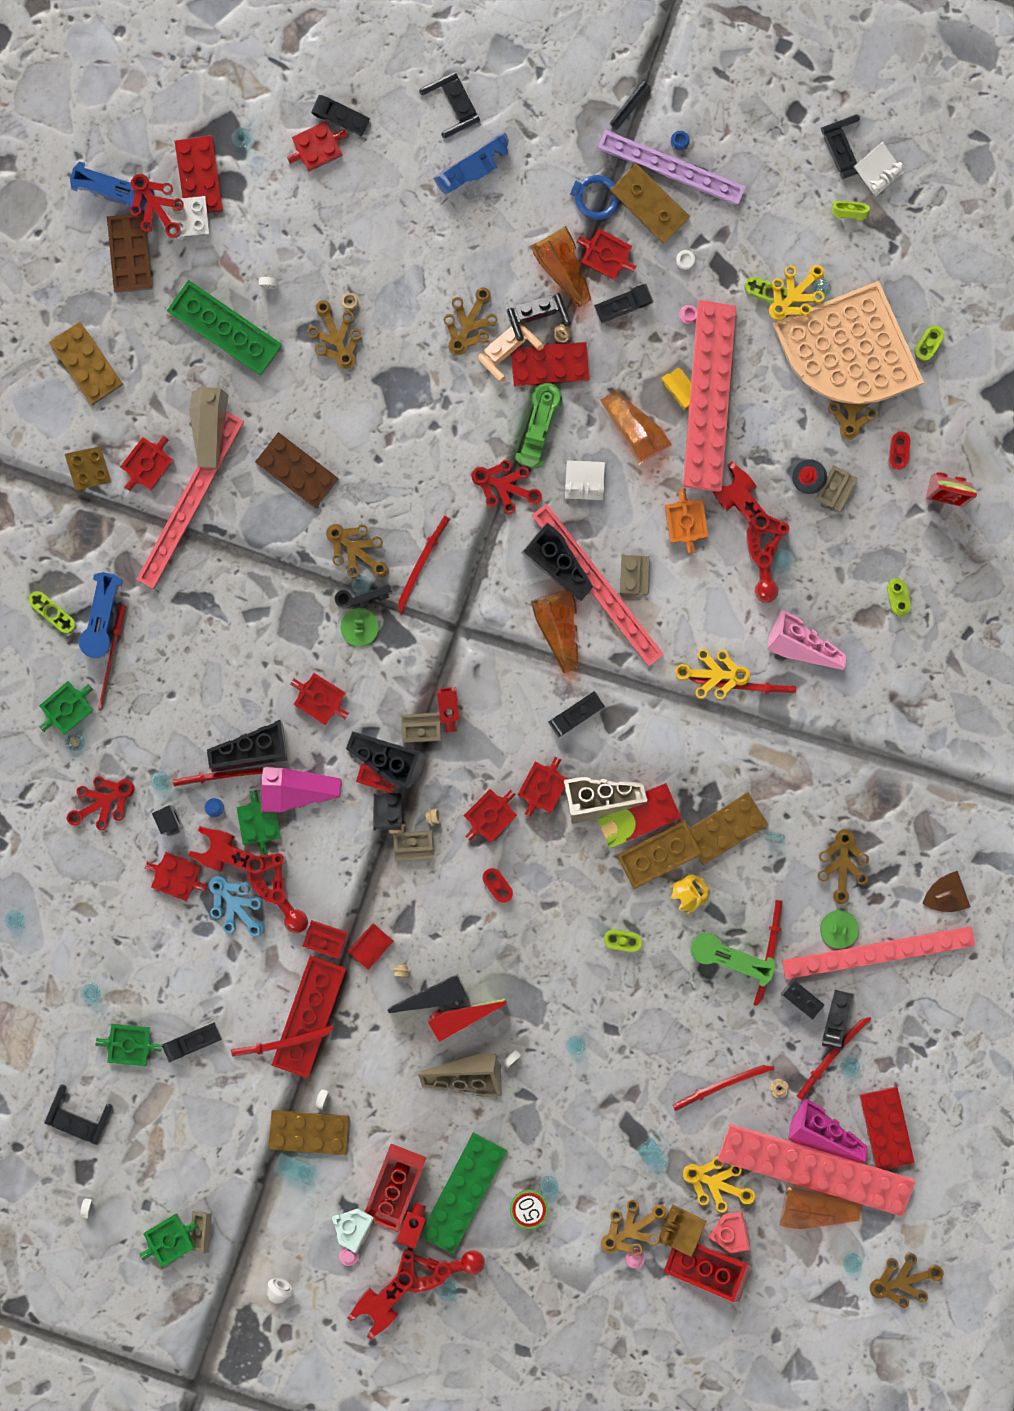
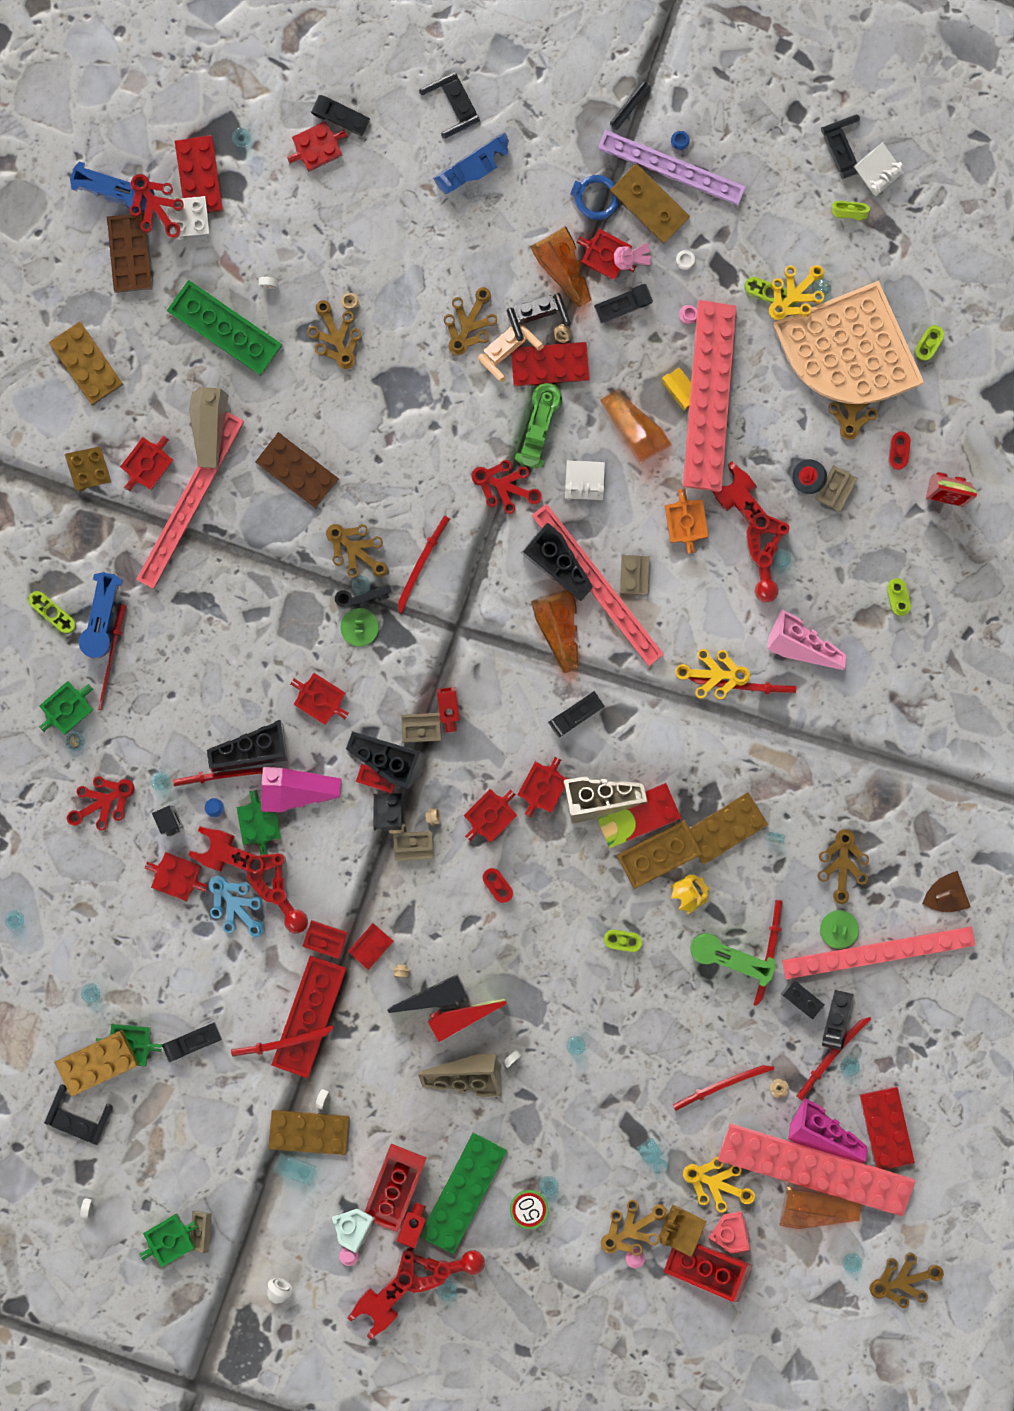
(96, 1063): none -> pearl gold plate
(625, 257): none -> bright pink piece

